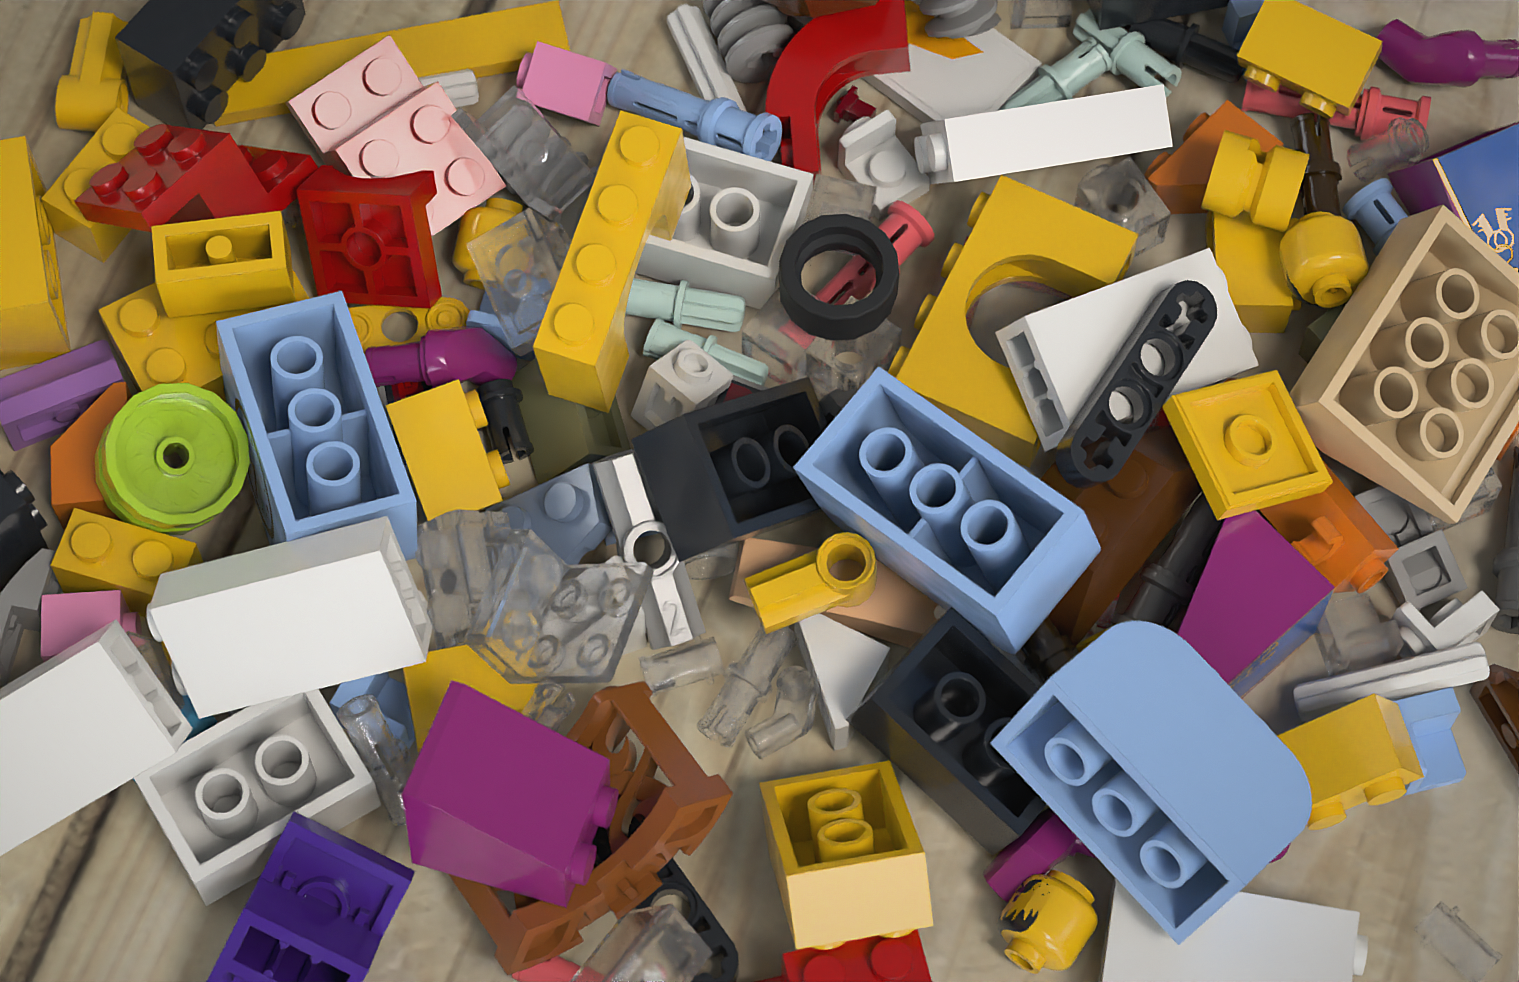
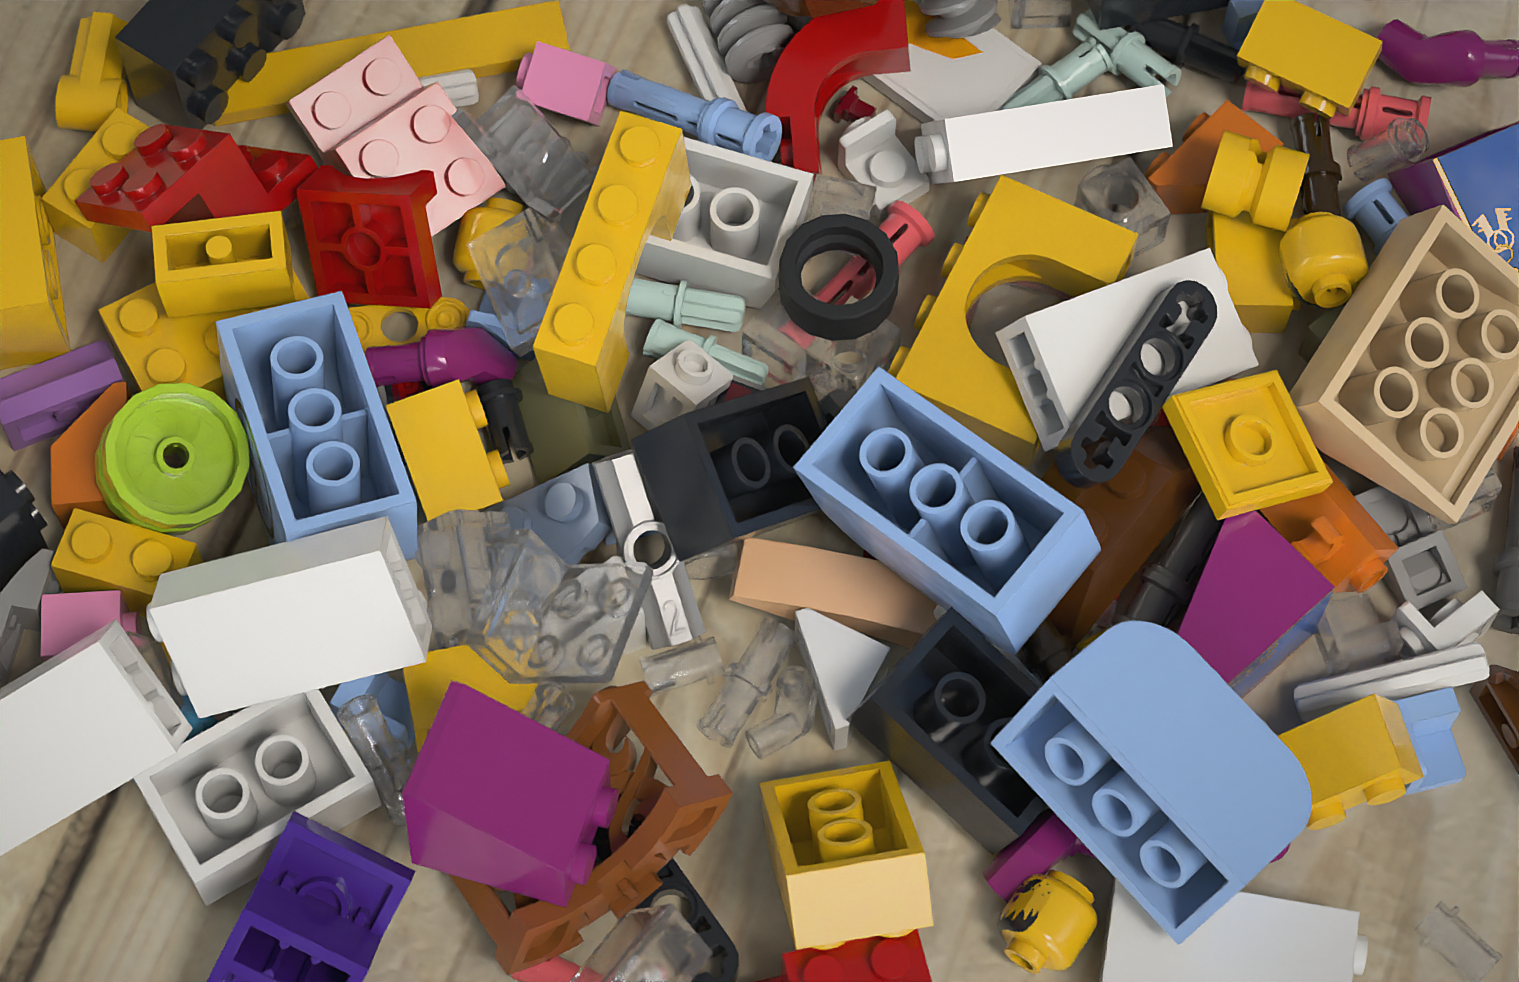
(806, 586): yellow piece -> none

